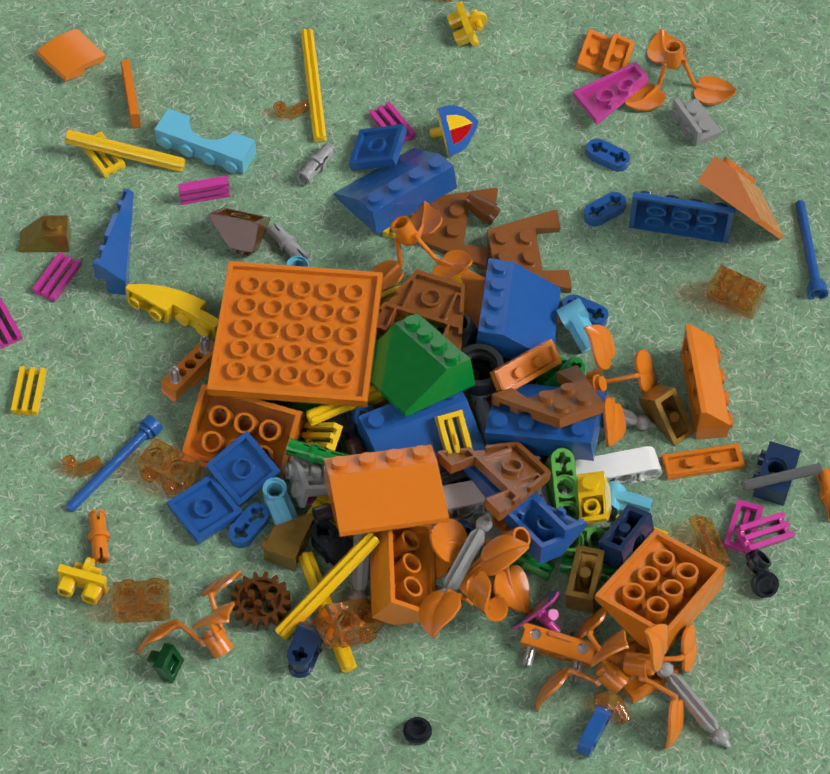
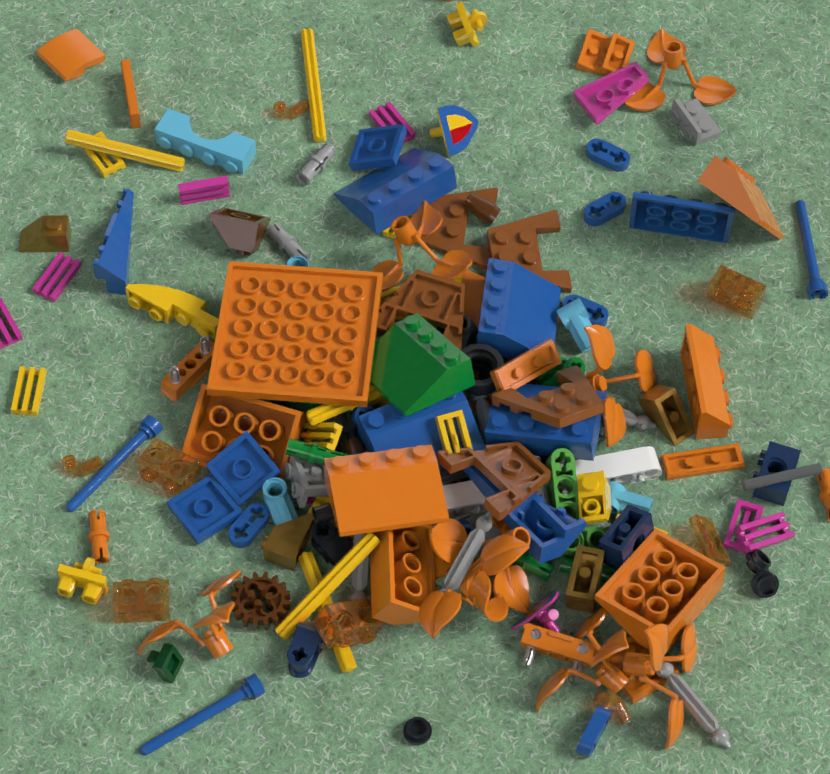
(250, 688): none -> blue piece

